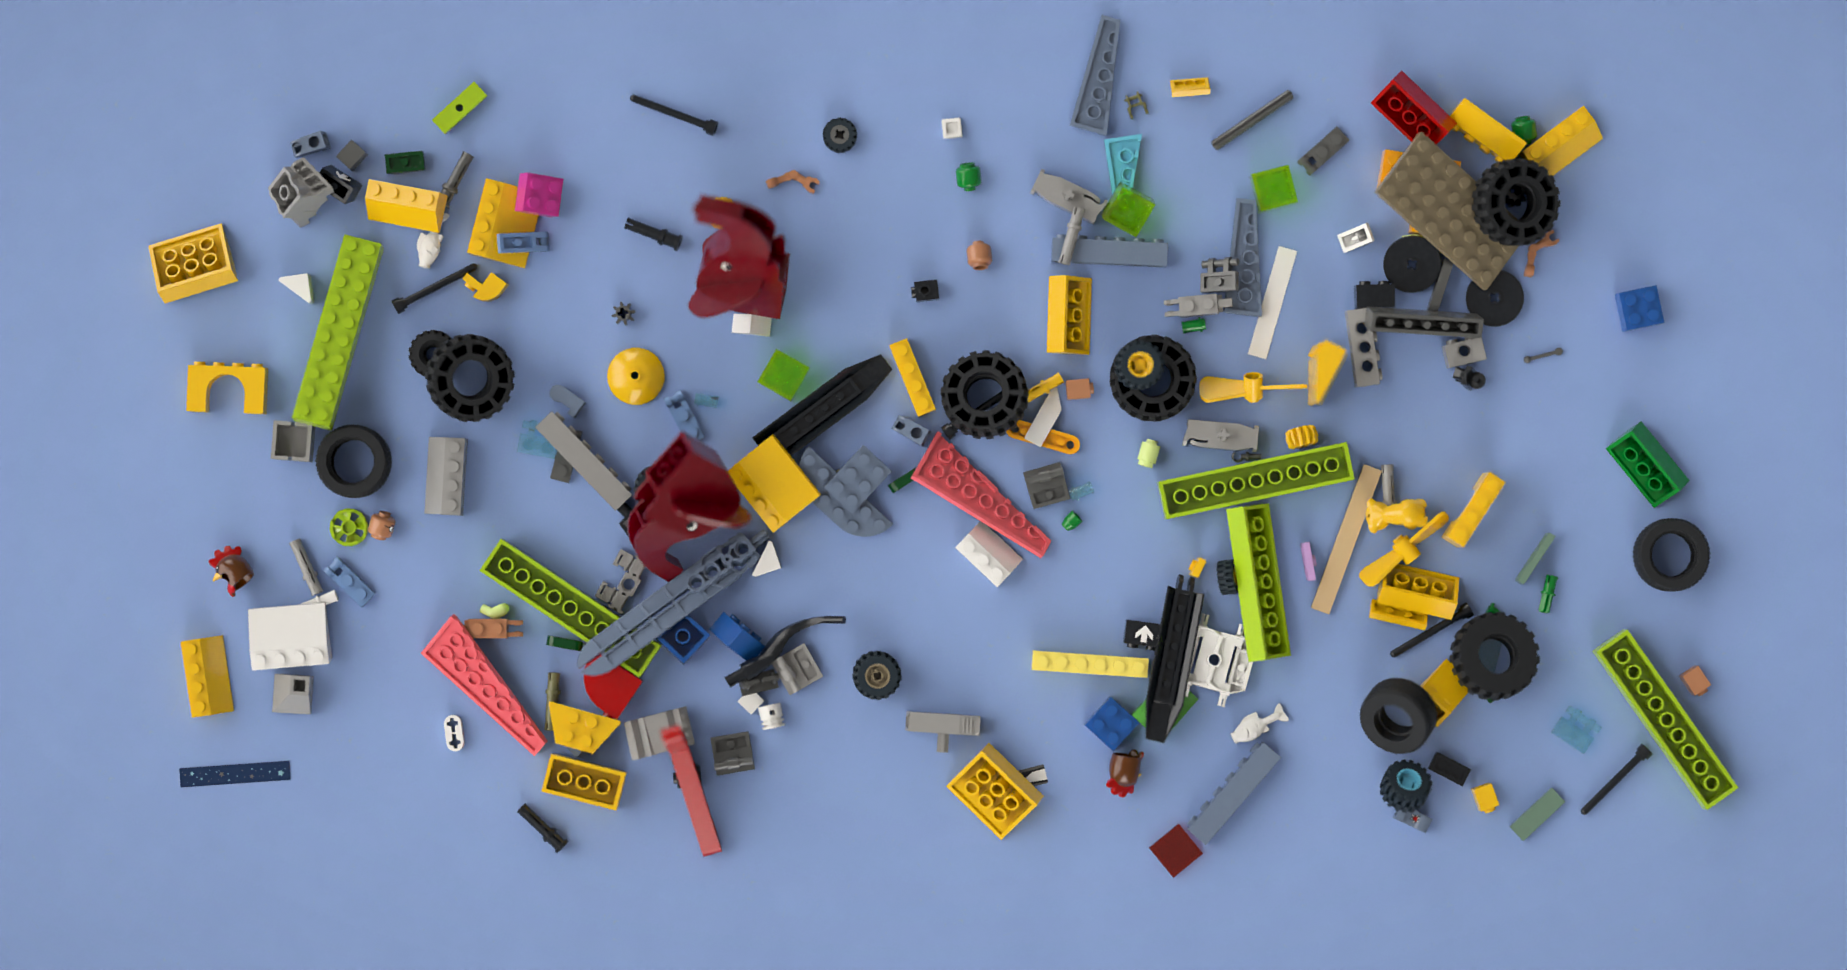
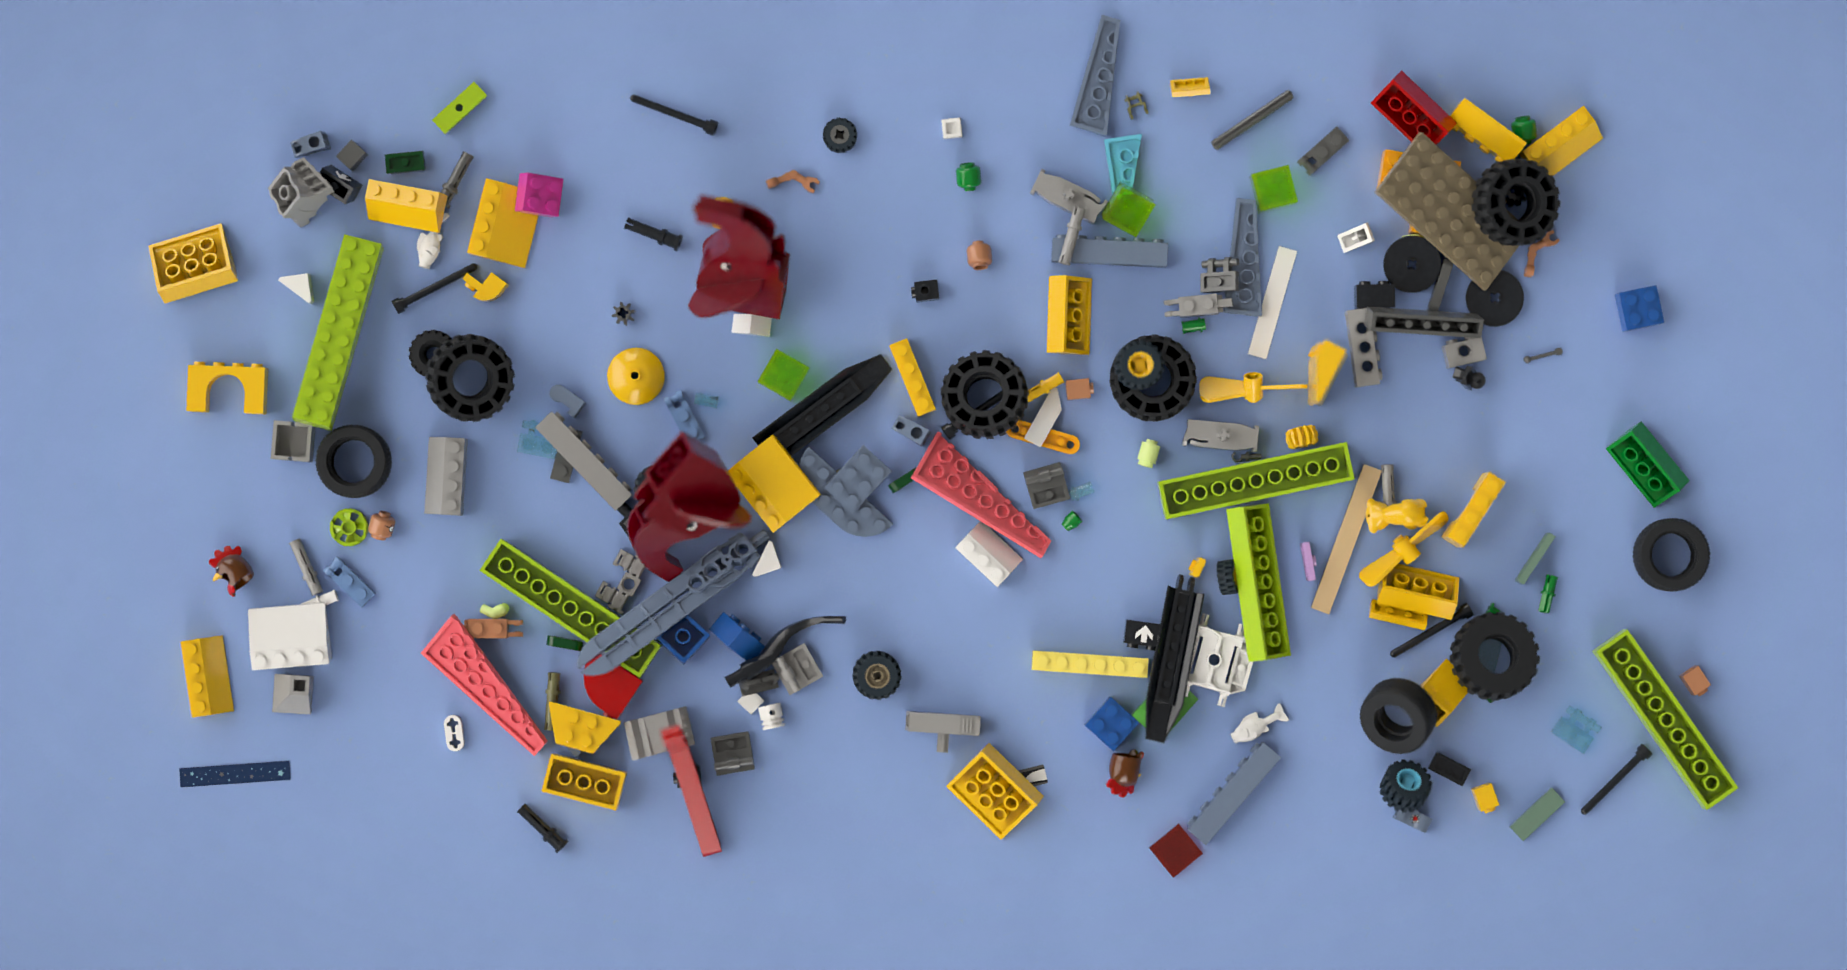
(522, 242): medium blue plate -> none

